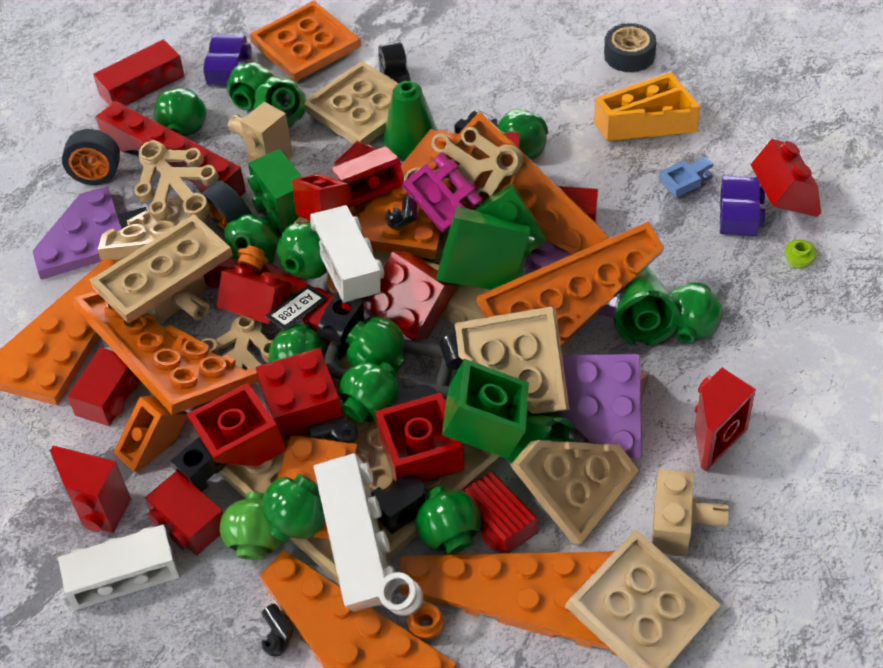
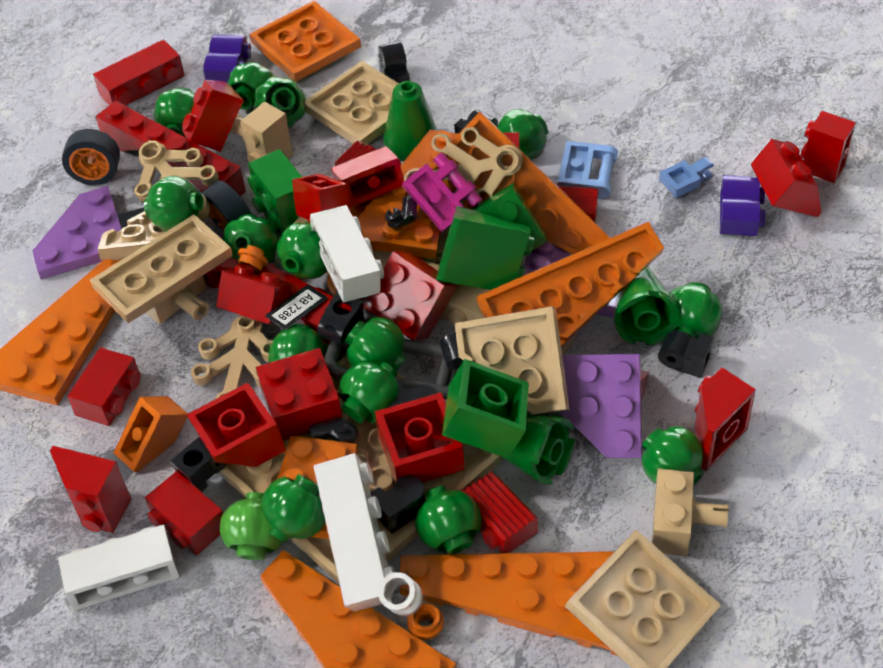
(164, 359): orange wing -> none
(172, 202): none -> green plant
(212, 114): none -> red slope
(280, 633): black arm -> none
(575, 481): tan plate -> none
(578, 163): none -> light blue plate
(630, 47): black wheel -> none
(647, 110): light orange wedge -> none
(672, 450): none -> green plant
(686, 353): none -> black leg
(800, 253): lime plate -> none
(827, 145): none -> red brick

